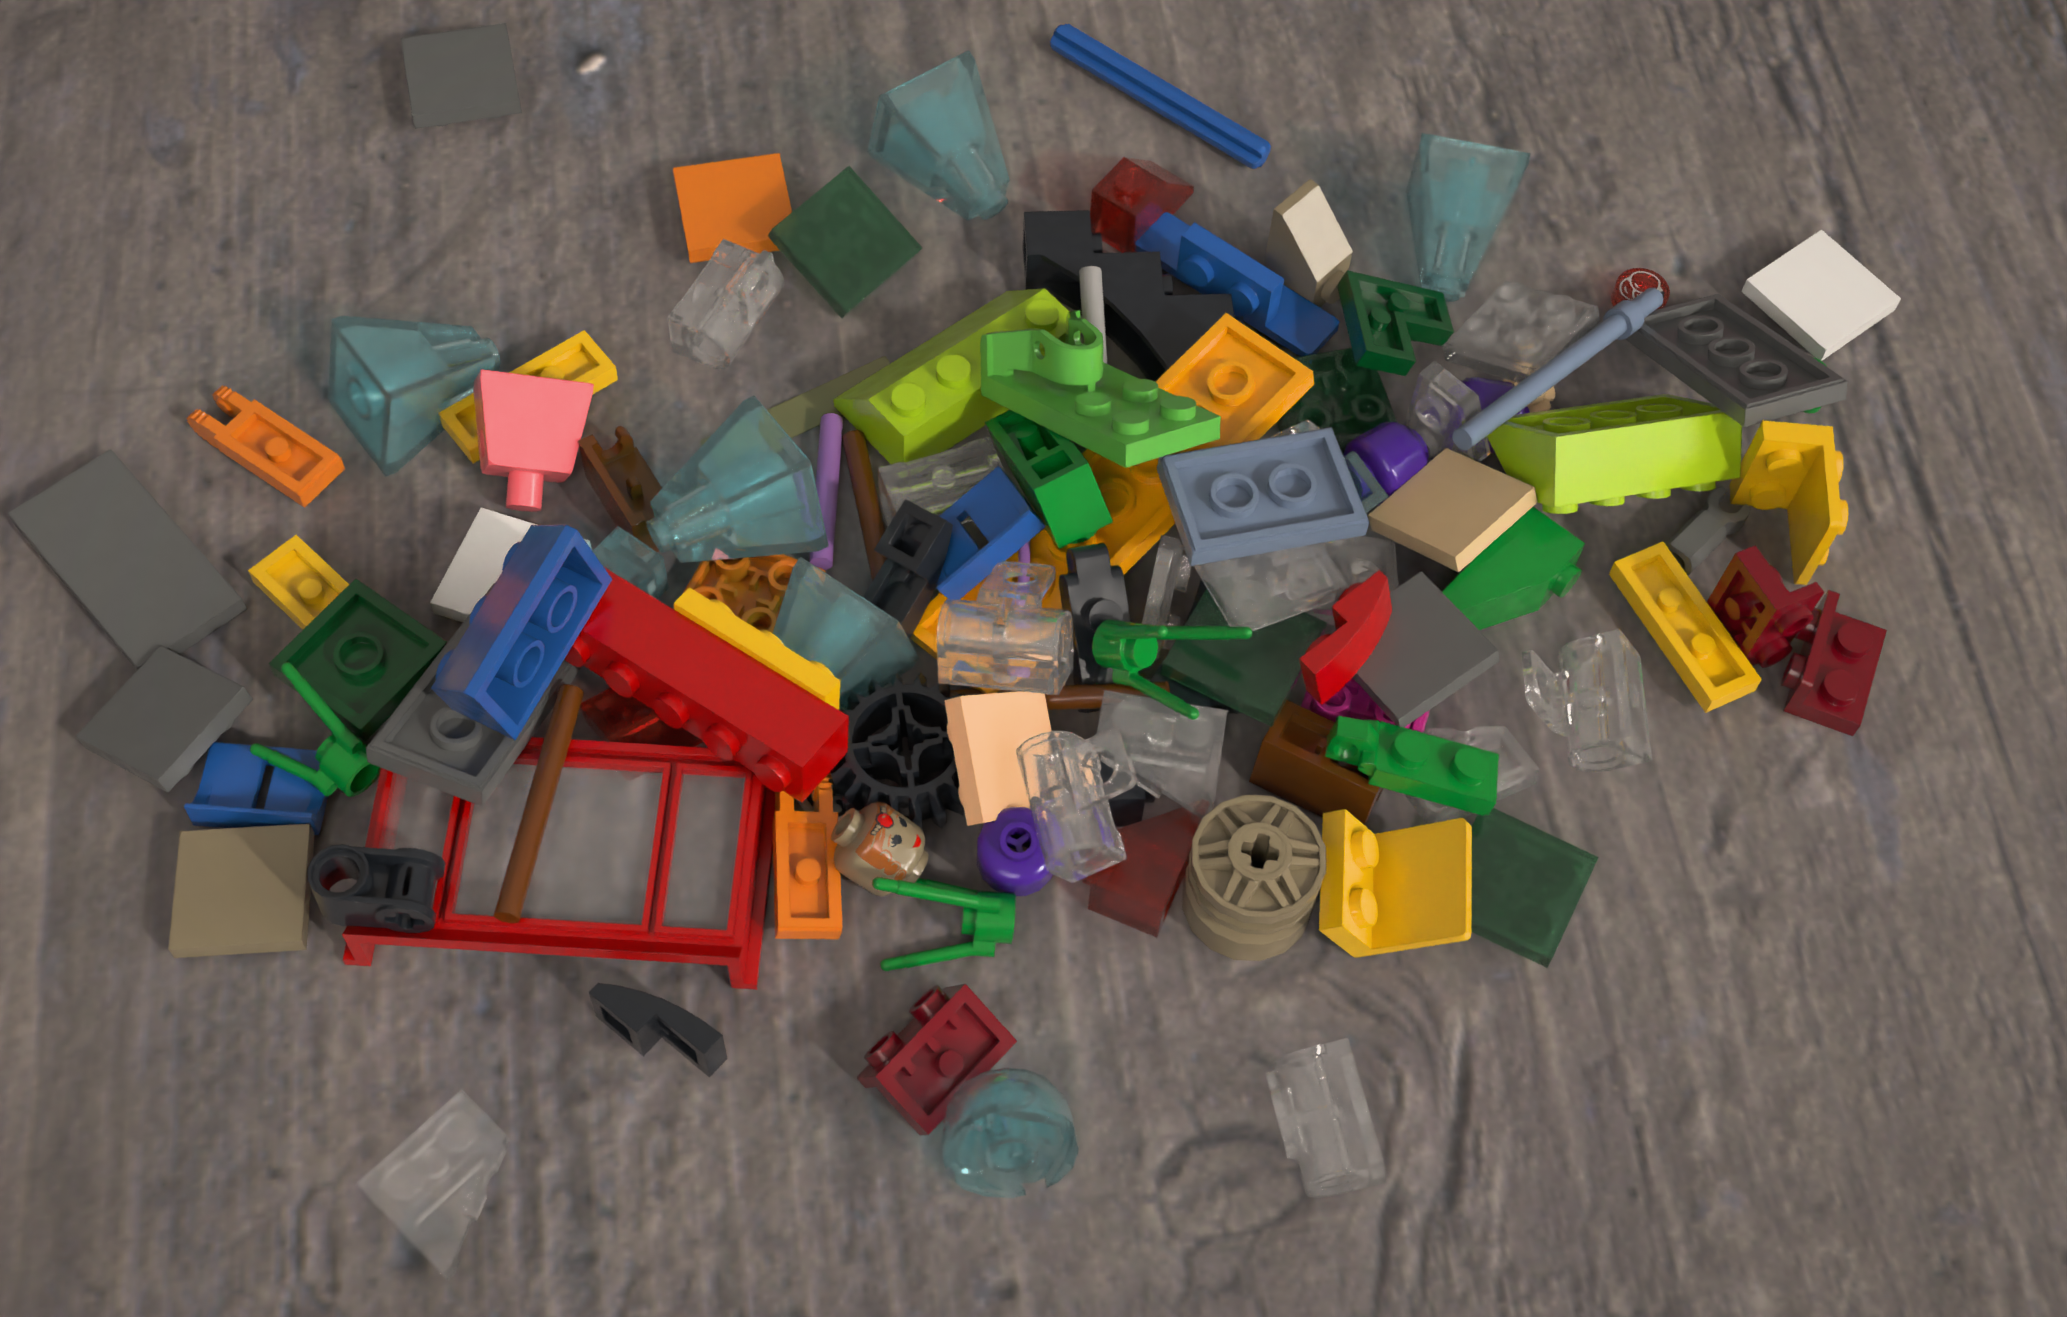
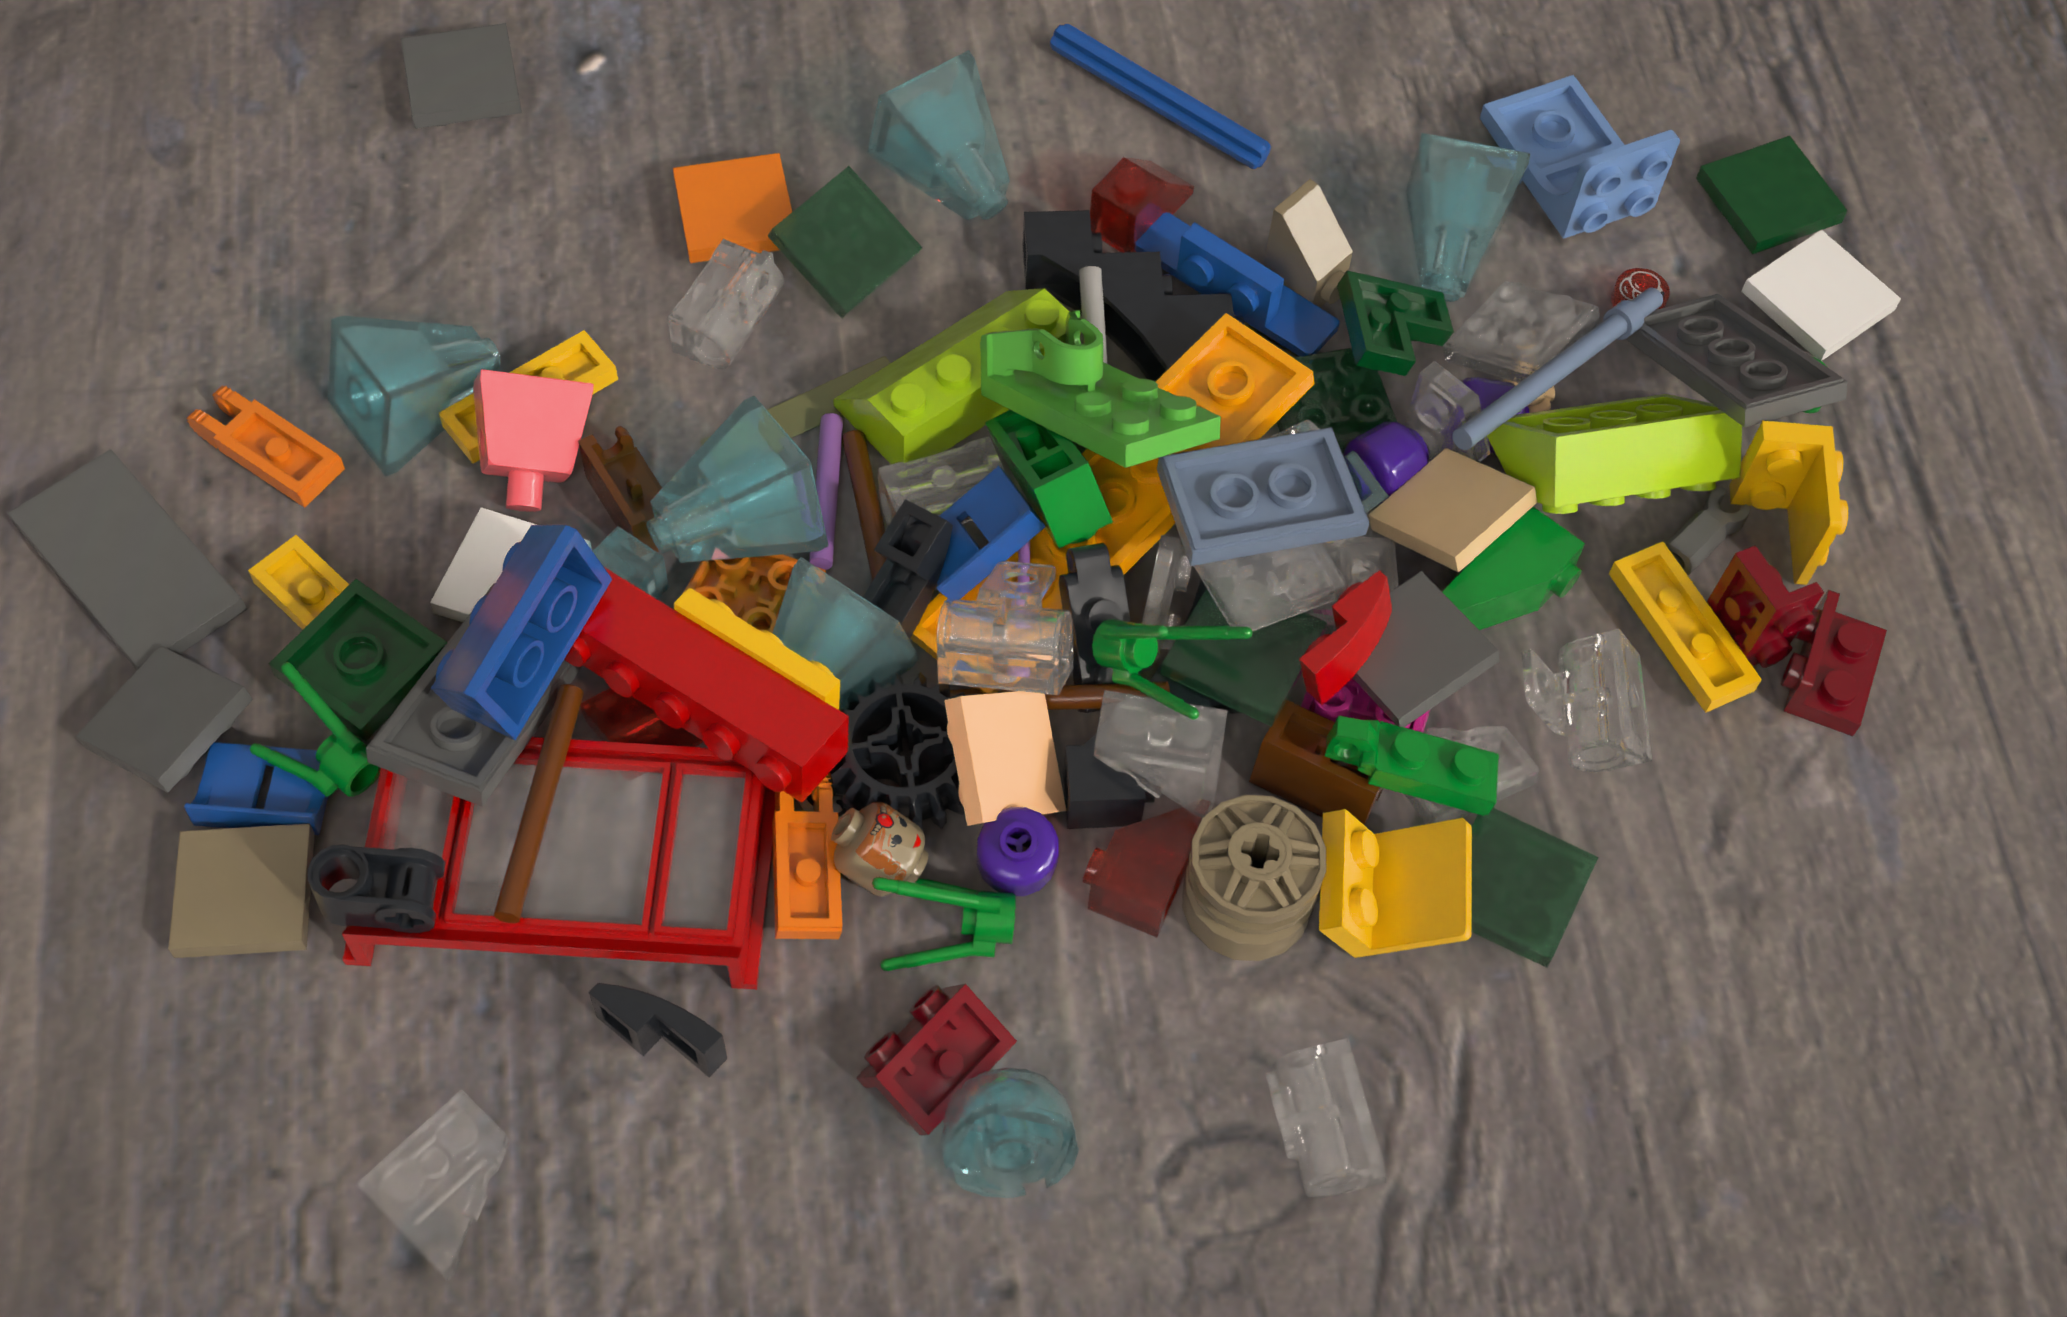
(1072, 801): clear piece -> none
(1577, 159): none -> medium blue bracket
(1771, 194): none -> dark green tile

